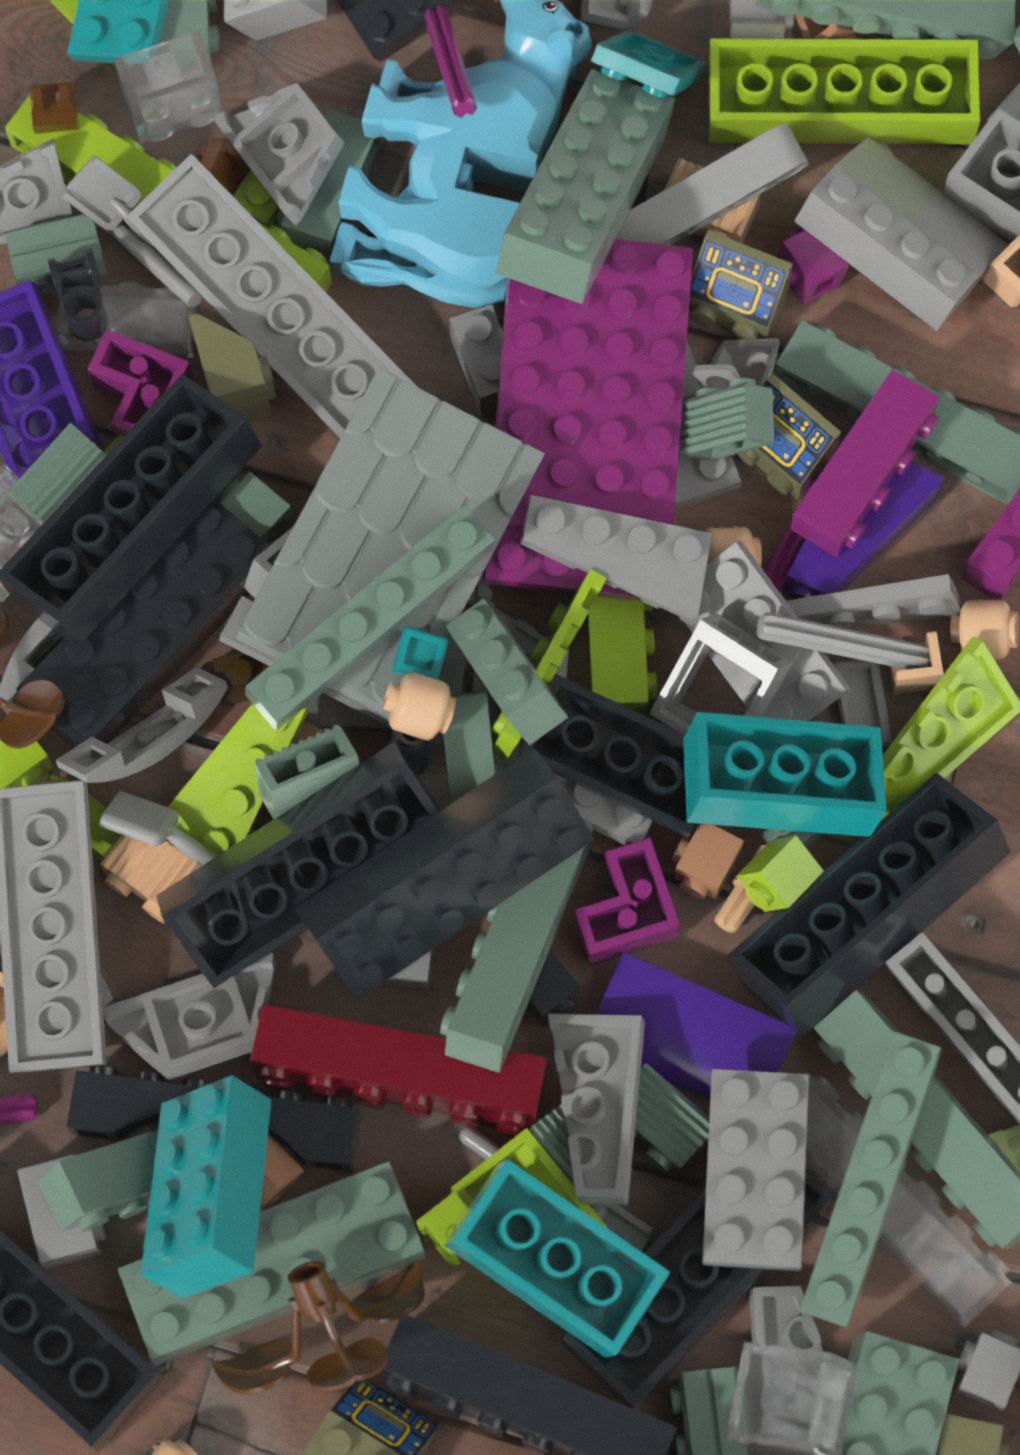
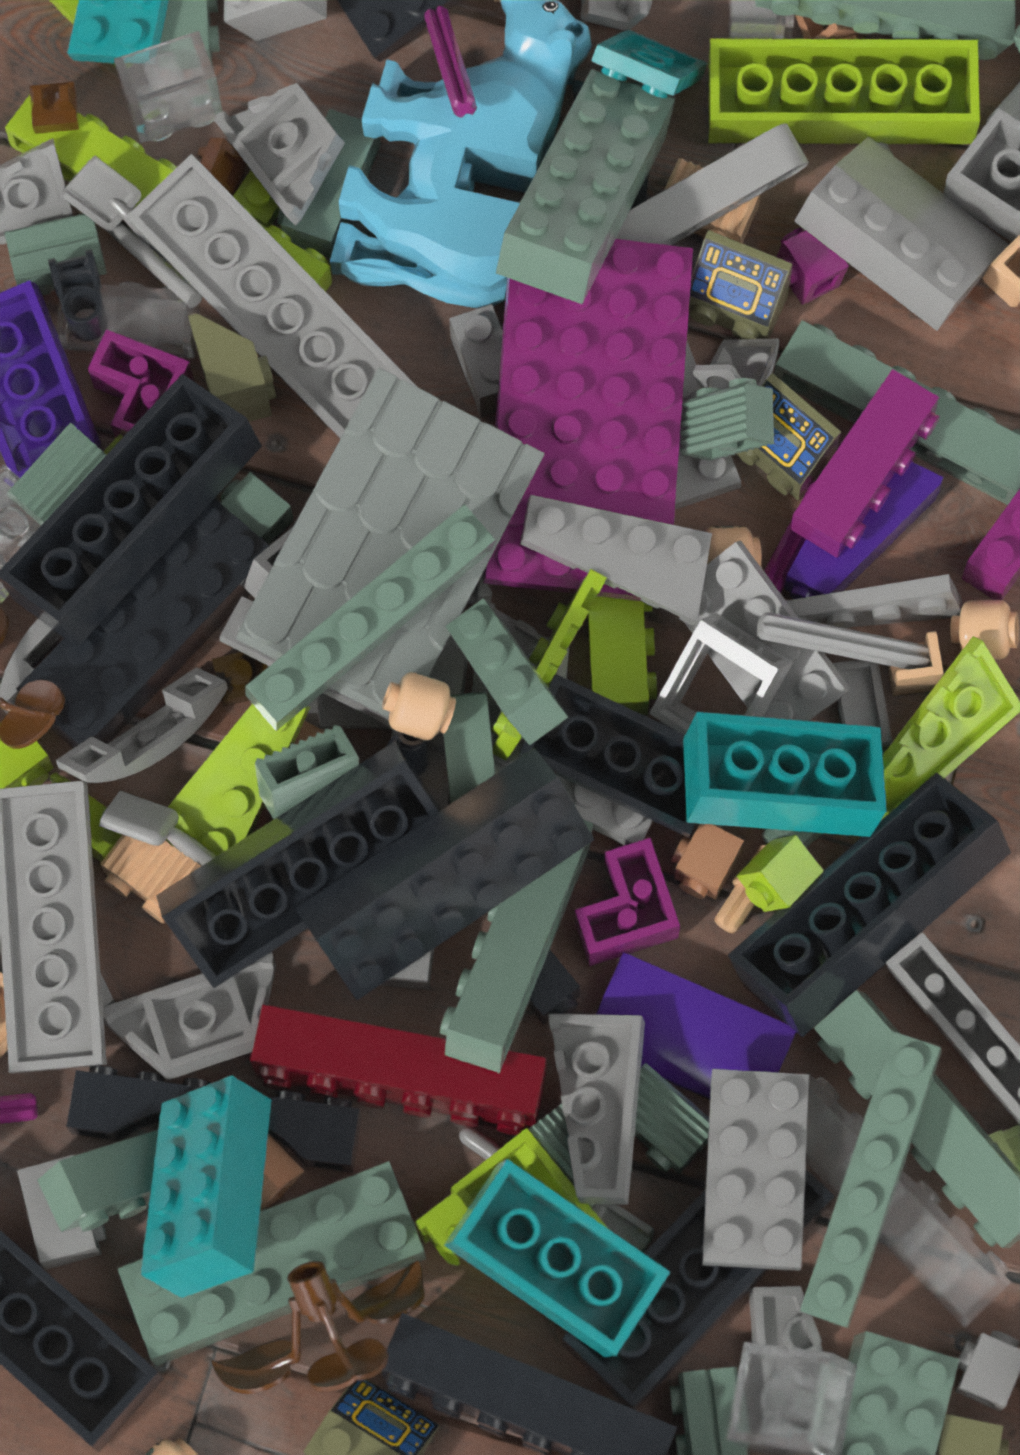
(420, 653): teal tile -> none

